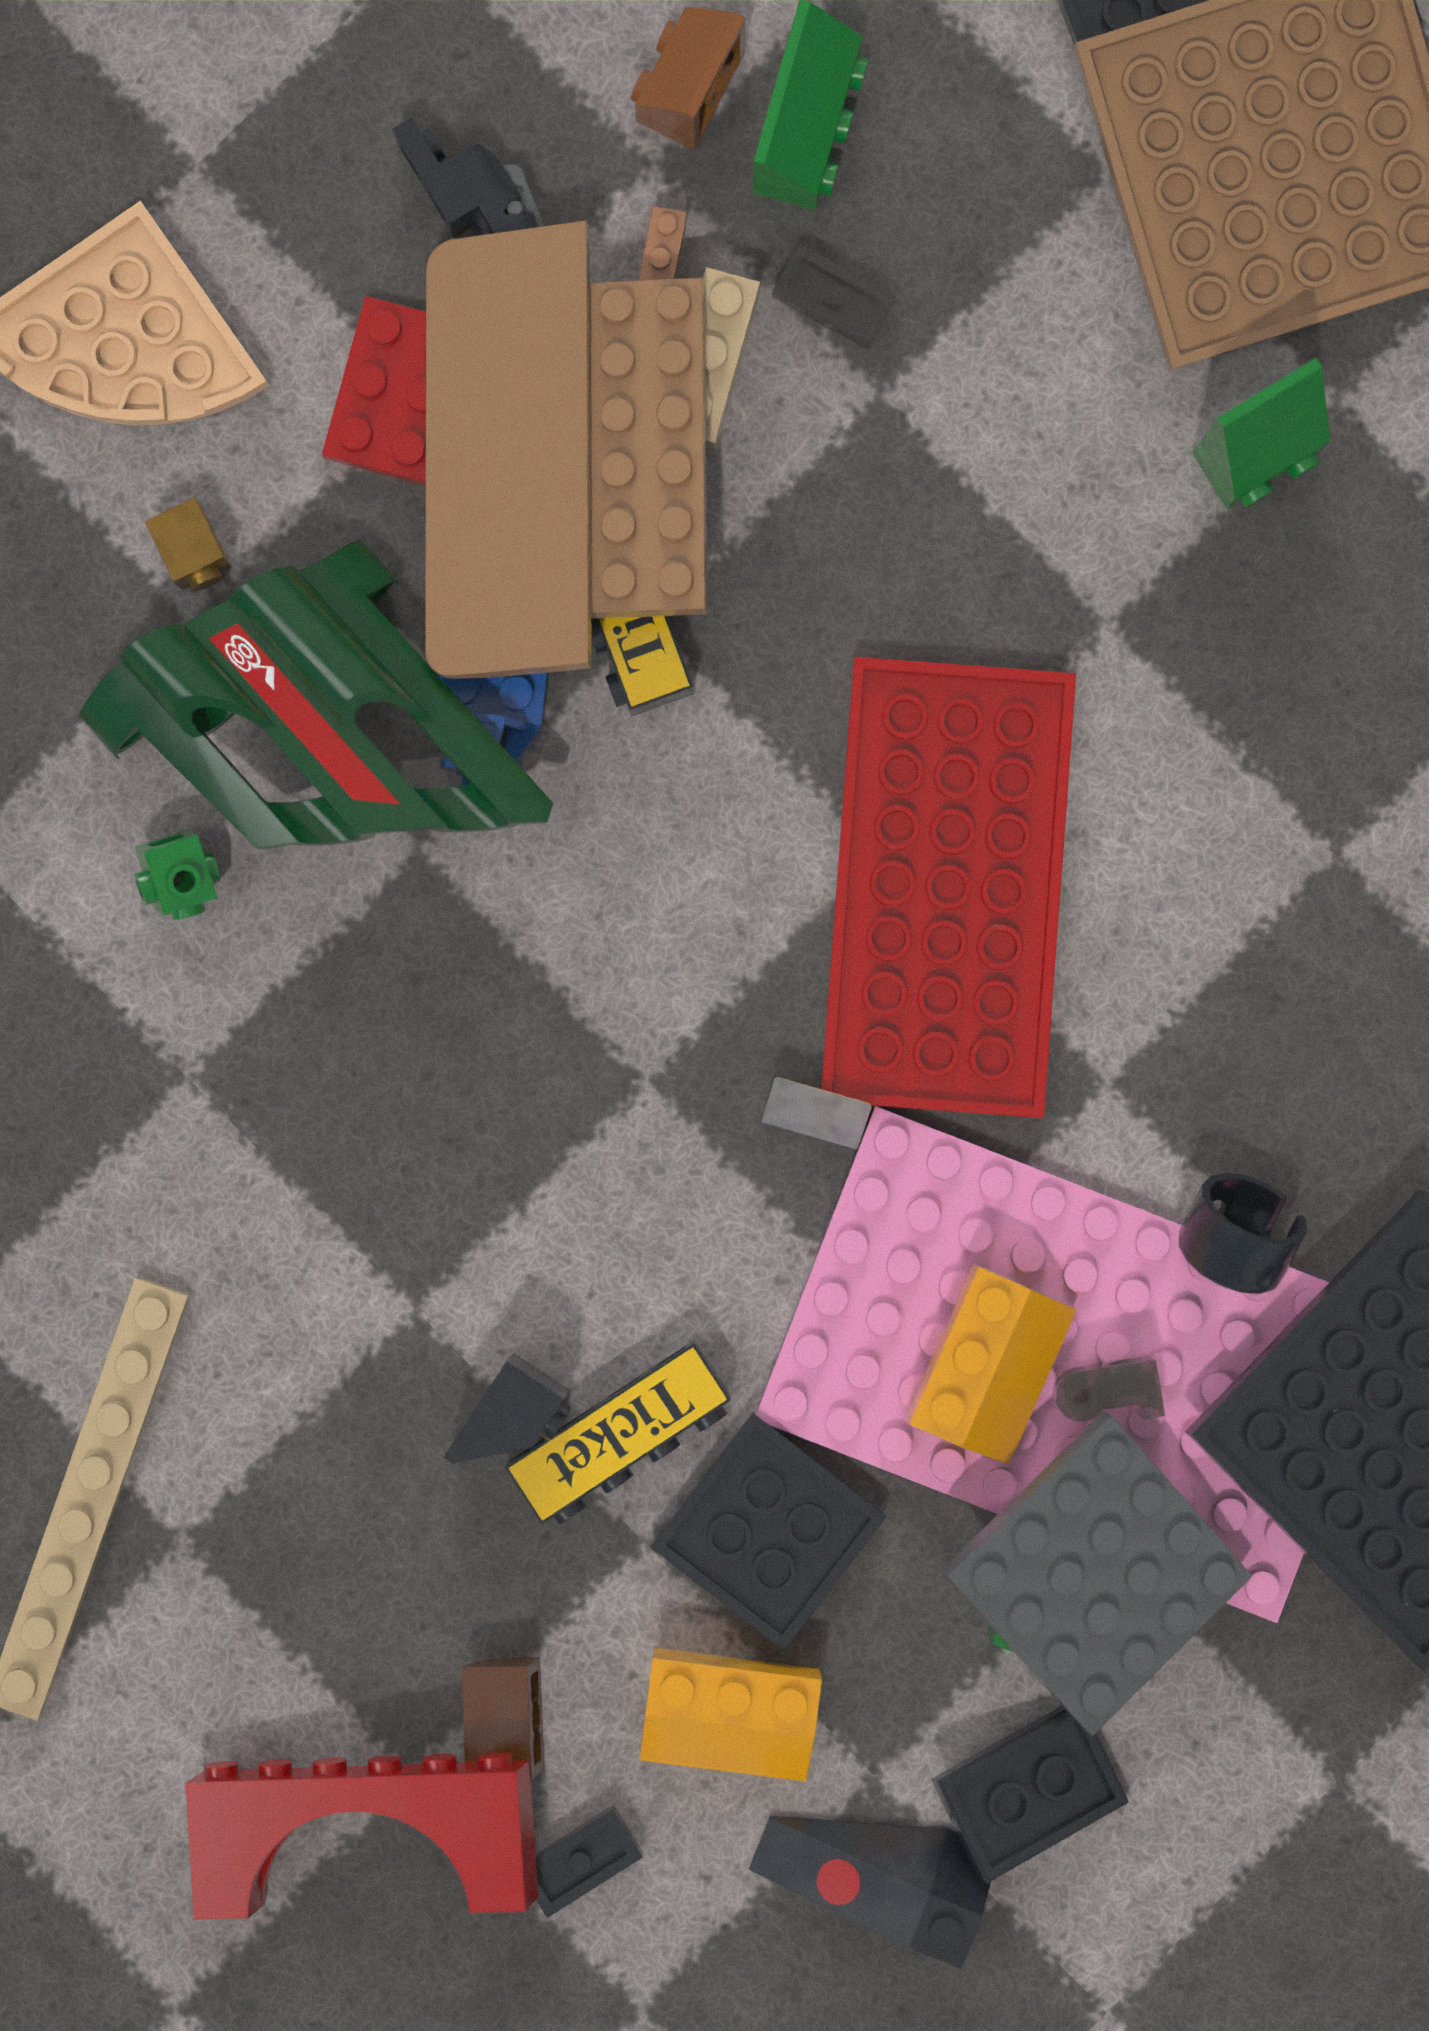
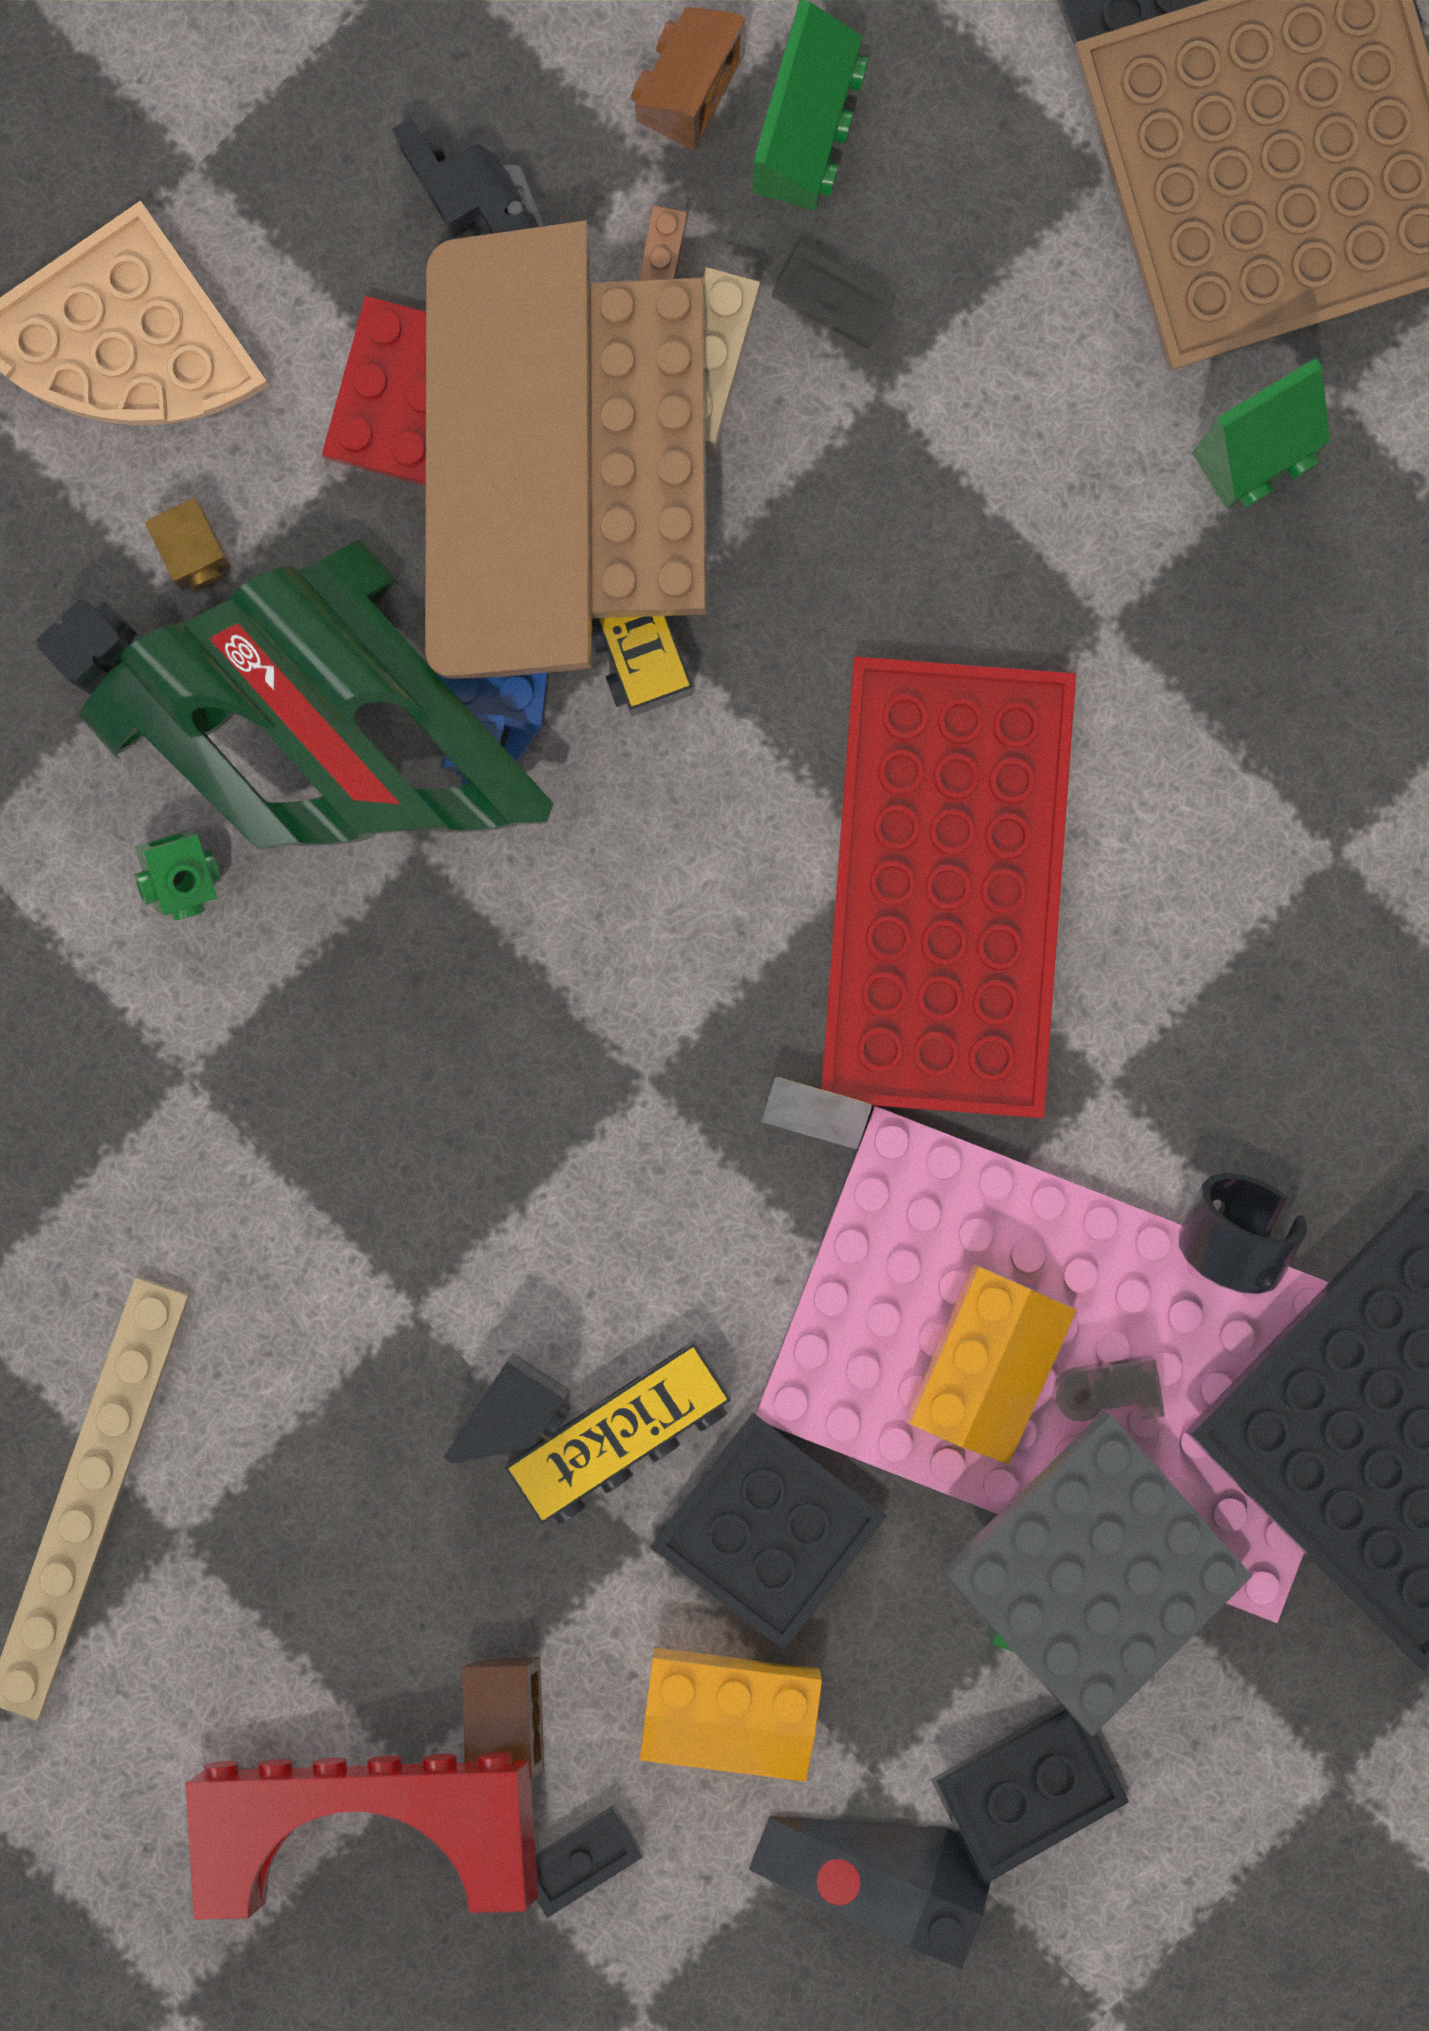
(86, 643): none -> black brick

